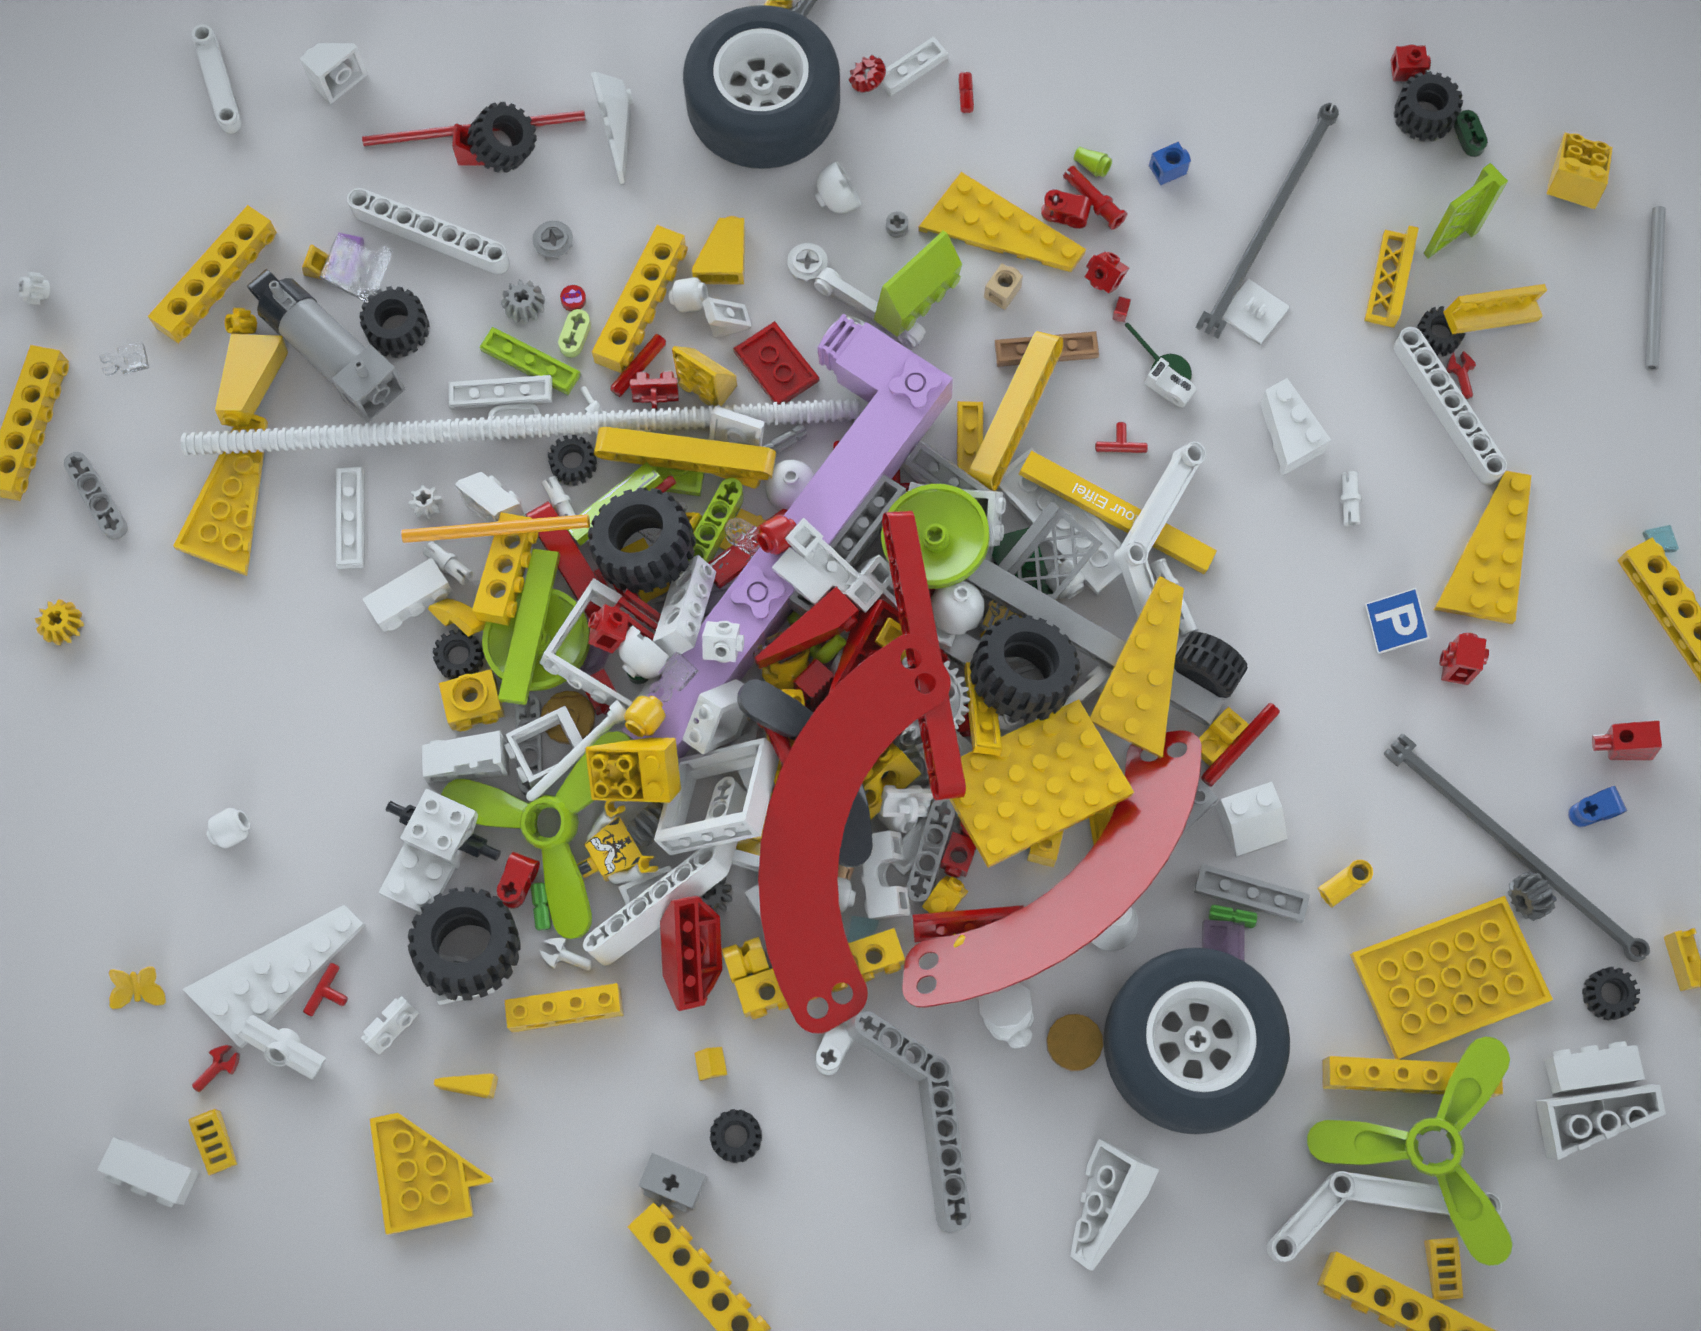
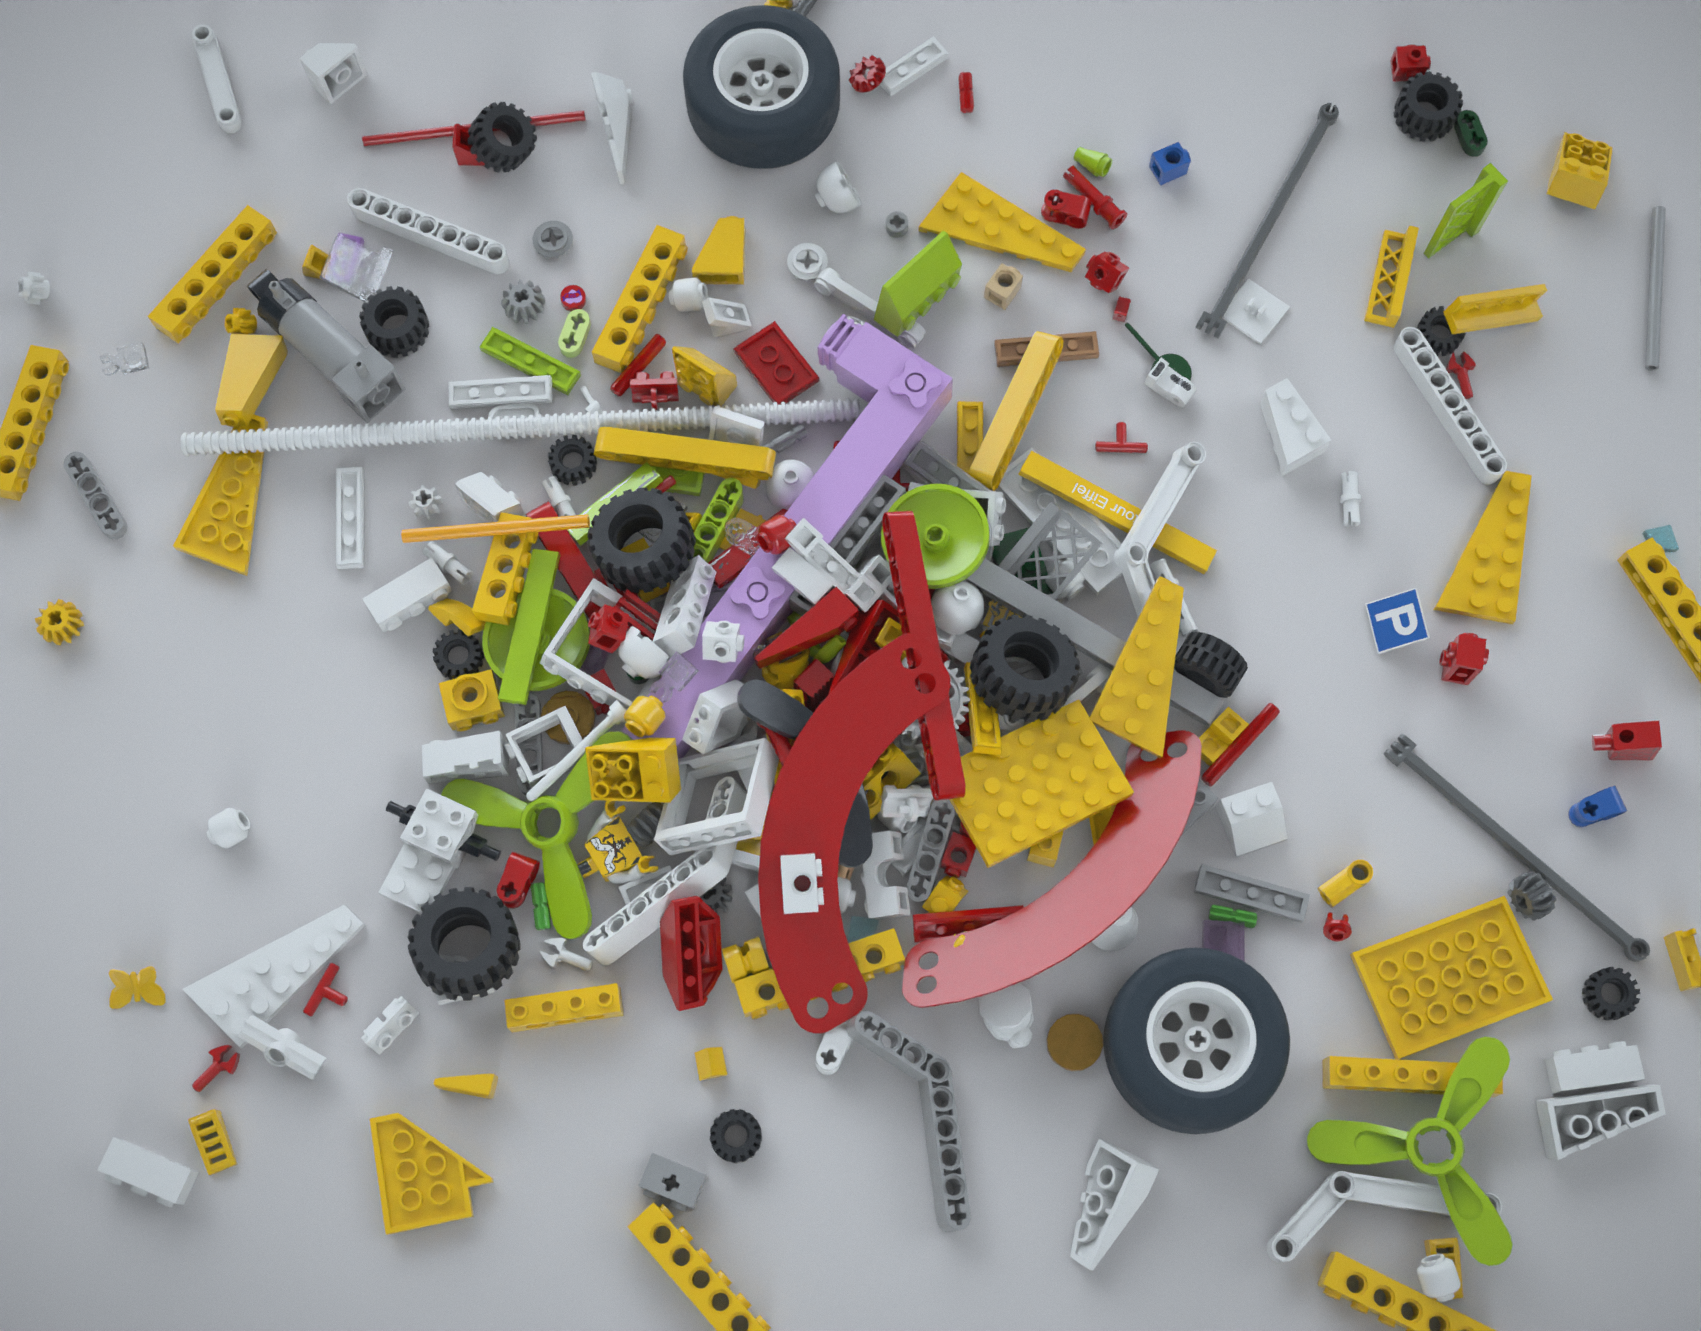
(793, 899): none -> white brick
(1337, 929): none -> red plate
(1438, 1277): none -> white head

